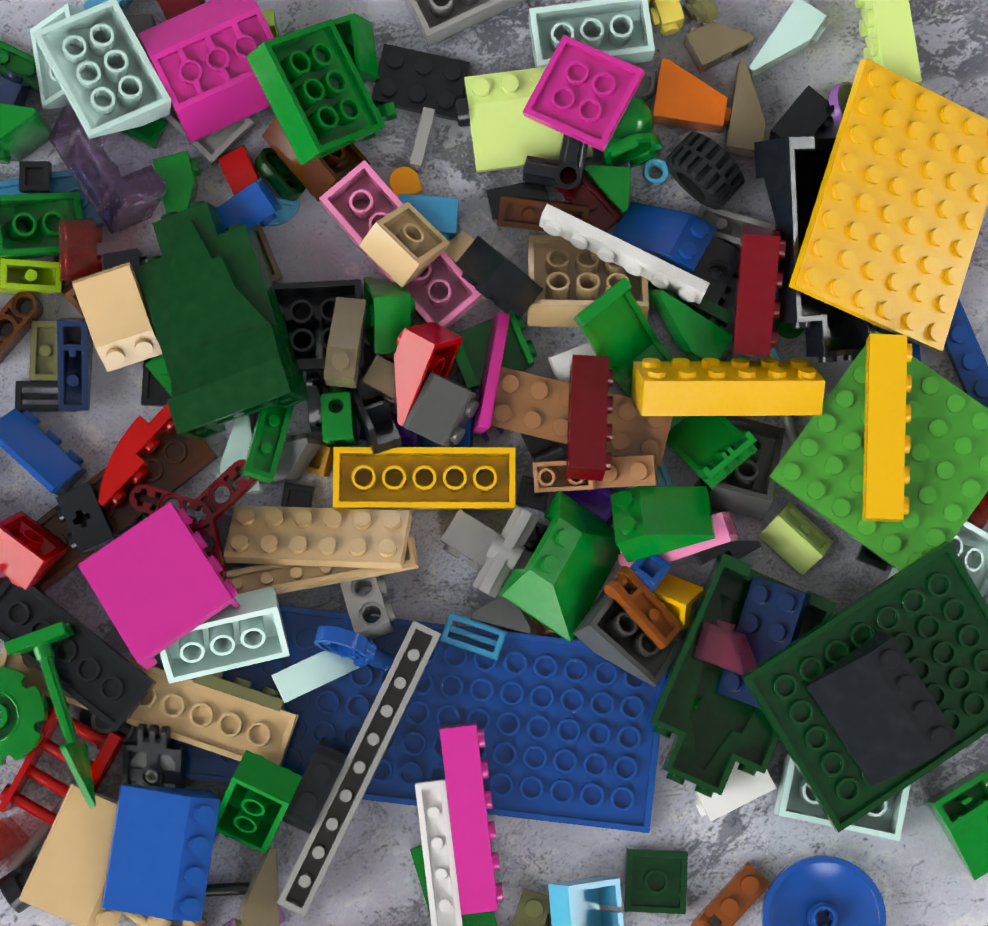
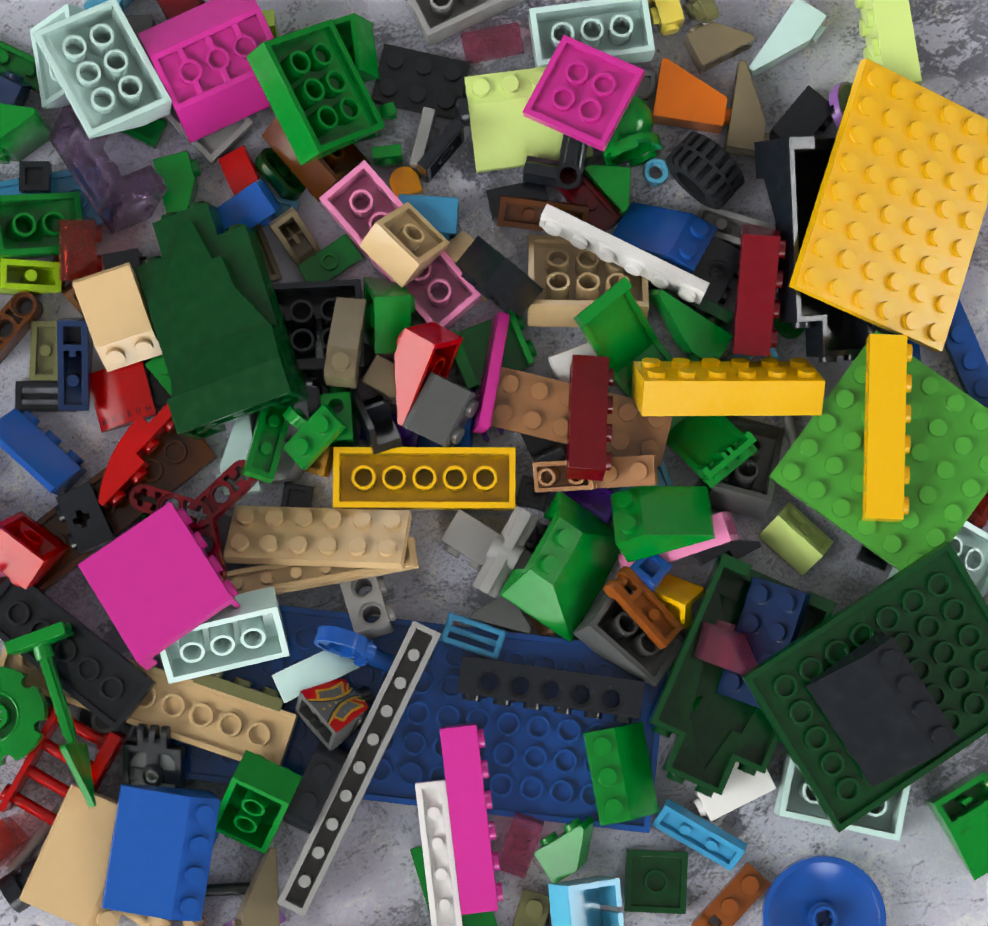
(122, 396): none -> red slope
(294, 236): none -> dark tan slope
(313, 434): none -> green plate
(331, 261): none -> green plate
(334, 710): none -> torso
(387, 156): none -> green plate
(441, 151): none -> black tile
(492, 43): none -> clear pink plate
(520, 844): none -> clear pink plate
(565, 852): none -> slope
(620, 773): none -> green slope
(629, 691): none -> black brick
(699, 834): none -> dark azure plate

